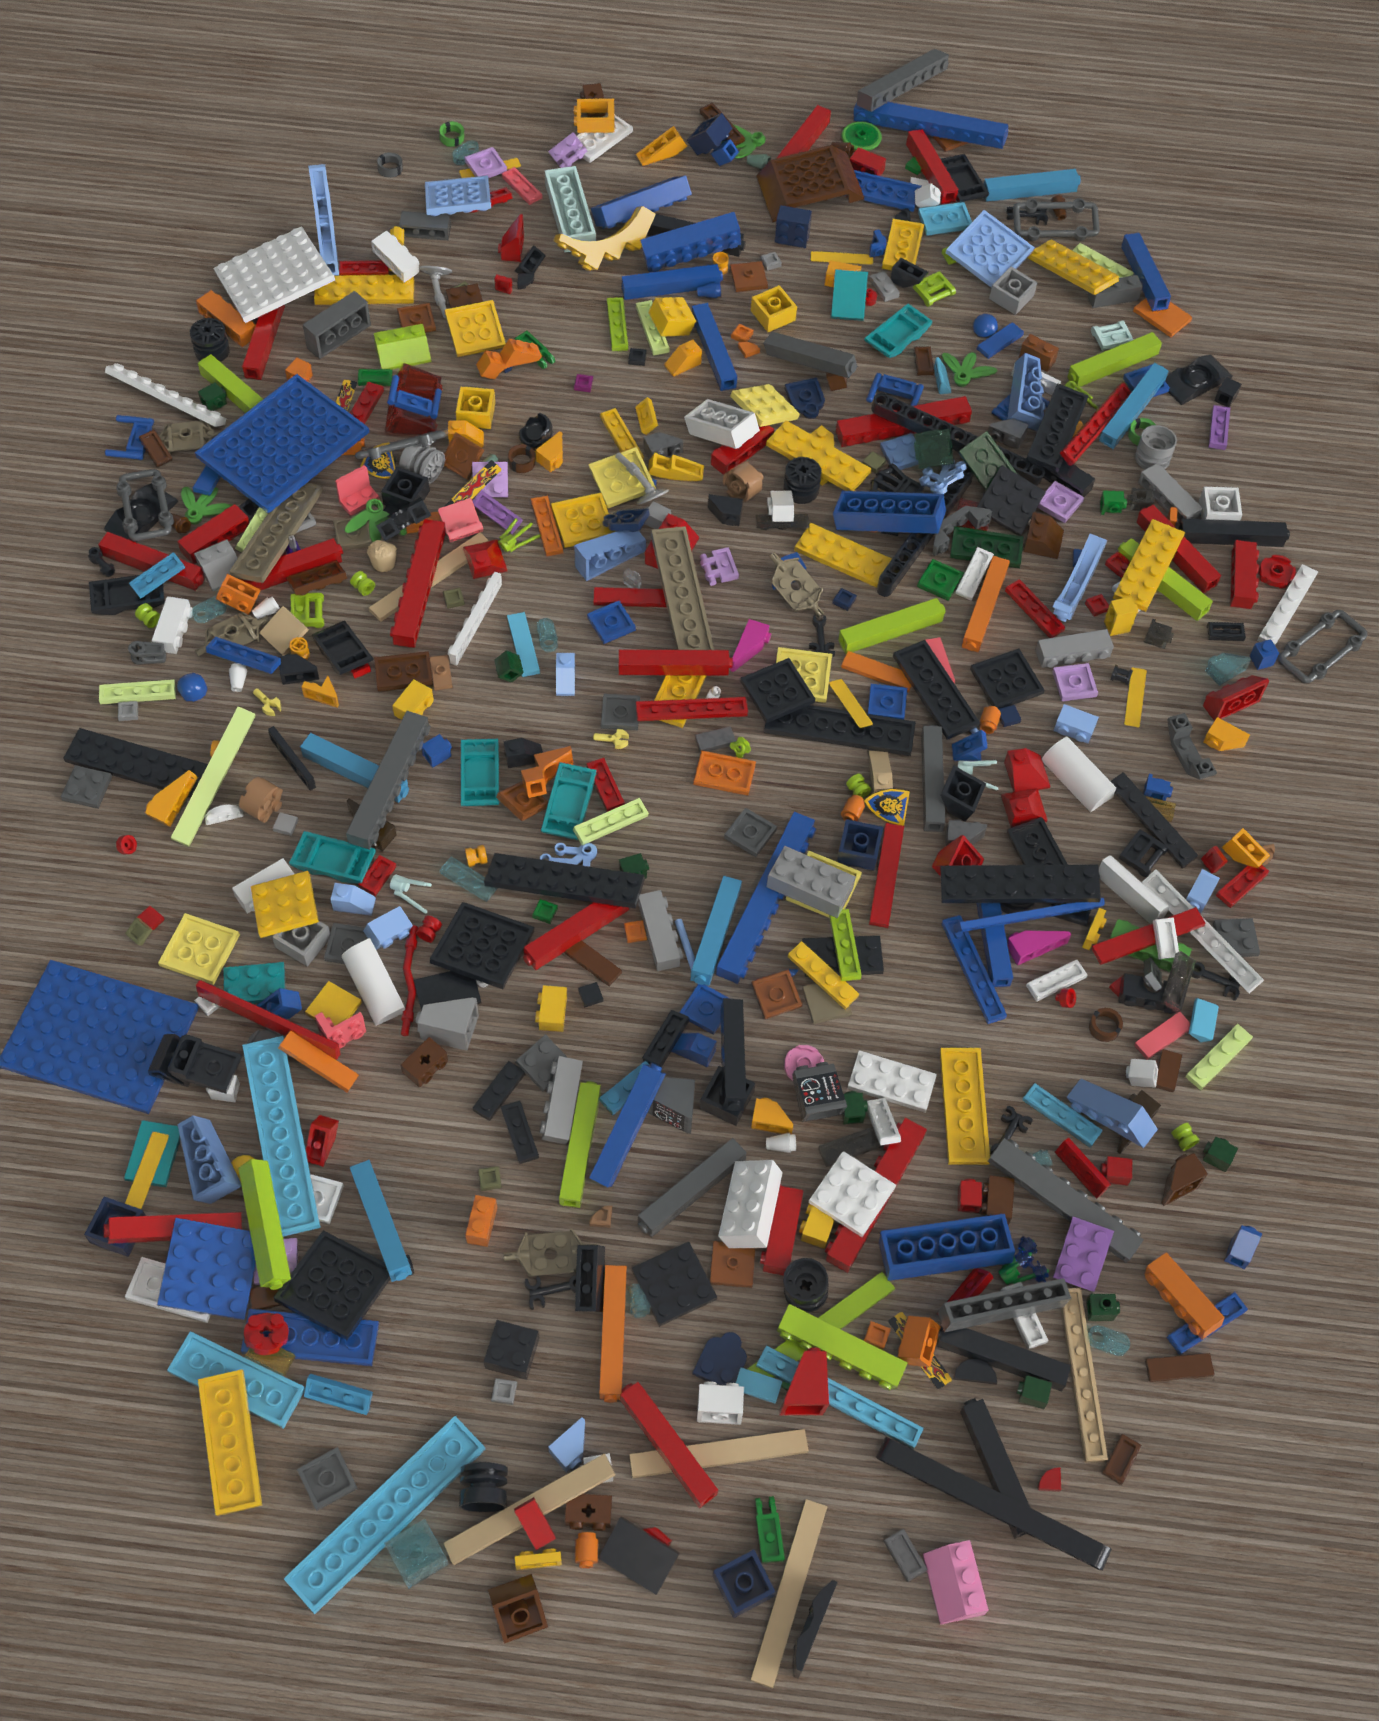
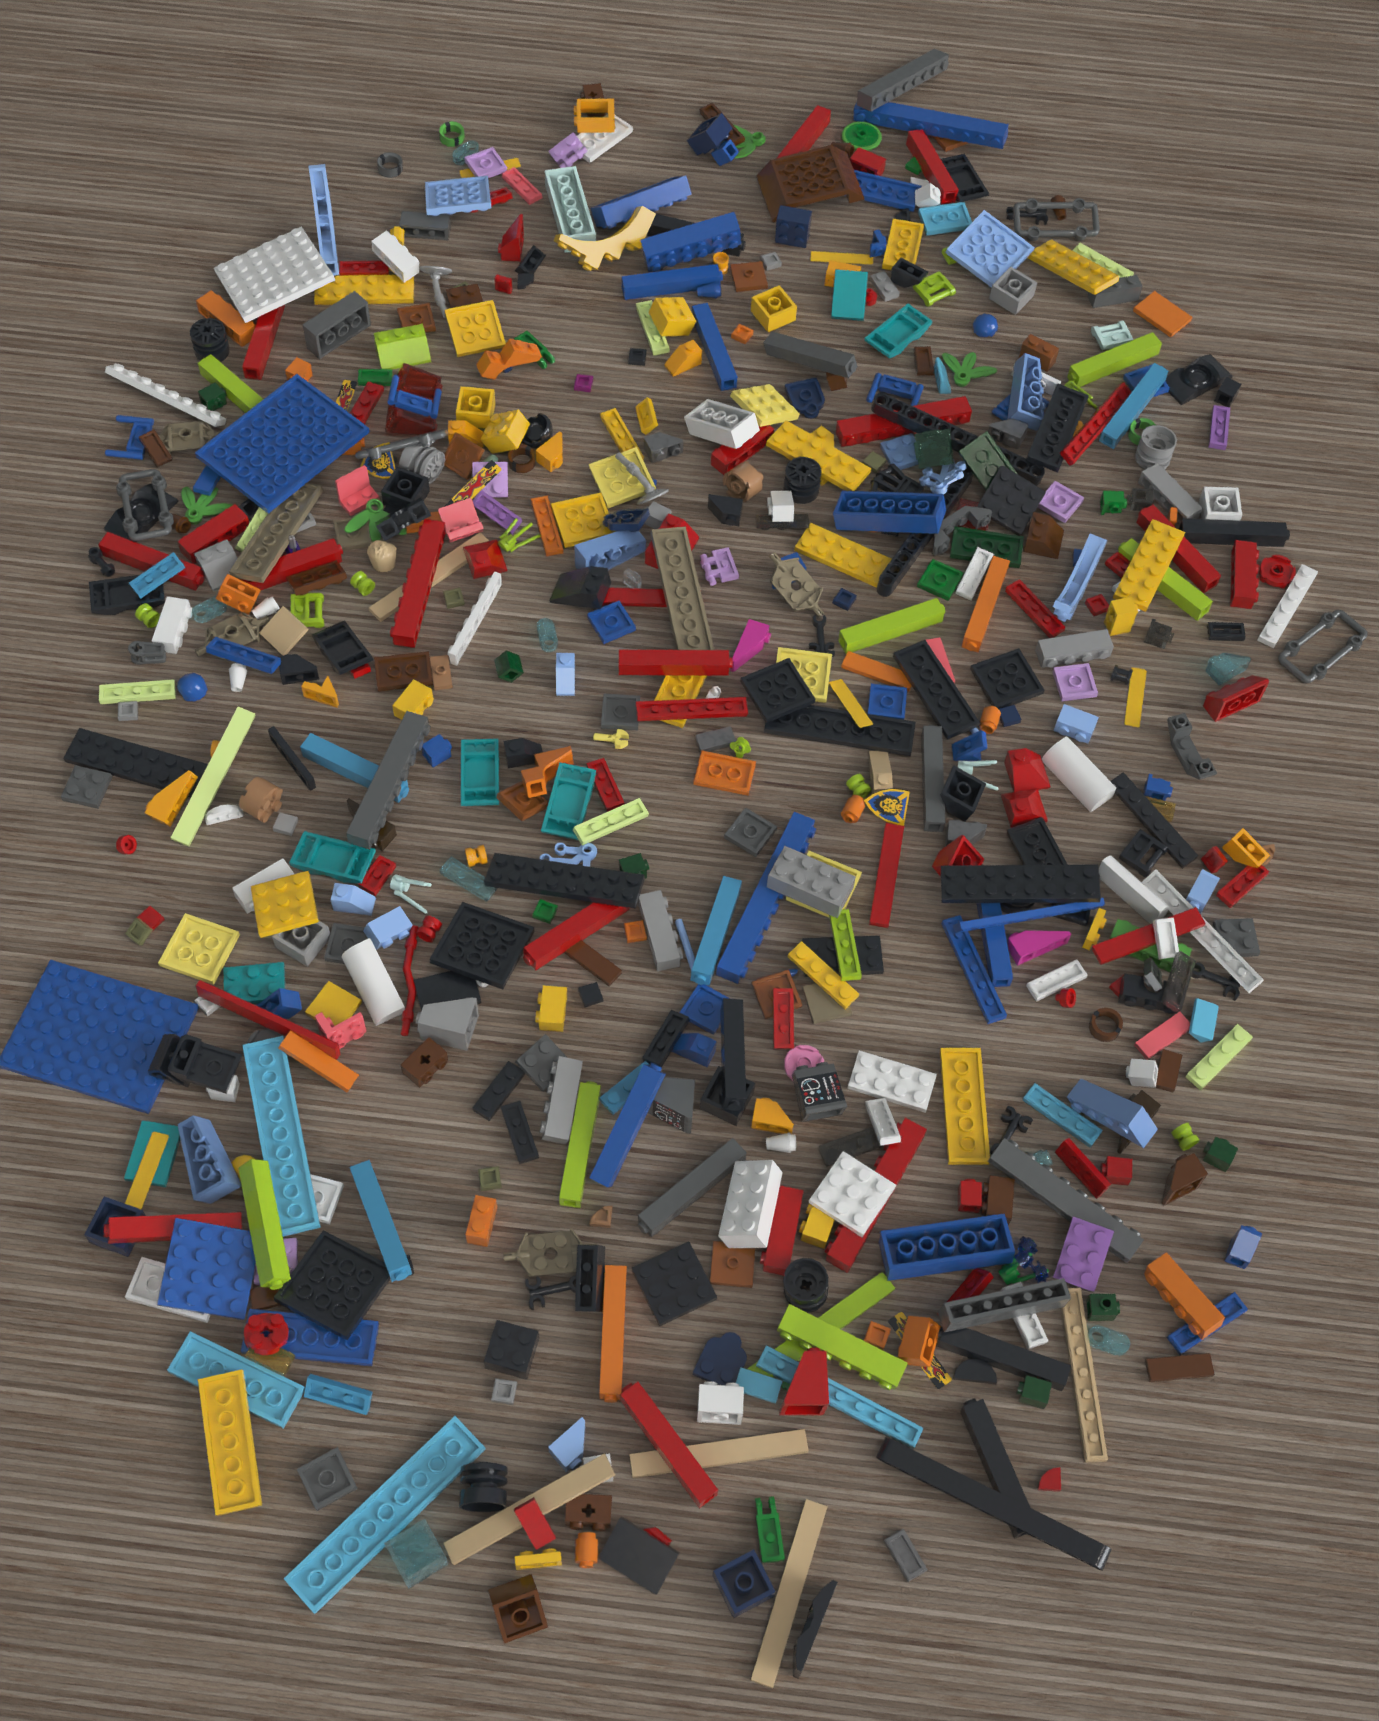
(267, 702): light yellow bar -> none
(300, 647): light orange wheel -> none
(321, 1139): red slope -> none
(505, 431): none -> yellow brick
(523, 643): medium azure tile -> none
(582, 587): none -> black slope
(617, 324): lime tile -> none
(638, 1302): clear light blue cone -> none
(663, 147): light orange slope -> none
(675, 468): yellow slope -> none
(748, 349): orange tile -> none
(758, 160): sand green cone -> none
(783, 1018): none -> red plate
(855, 1108): dark green brick -> none
(860, 844): dark blue brick -> none
(955, 1582): bright pink slope -> none
(1000, 340): blue tile -> none
(1032, 185): dark azure brick -> none
(1072, 478): black brick -> none
(1121, 1459): reddish brown tile -> none
(1147, 272): blue brick -> none
(1225, 736): light orange slope -> none
(1264, 654): blue brick -> none

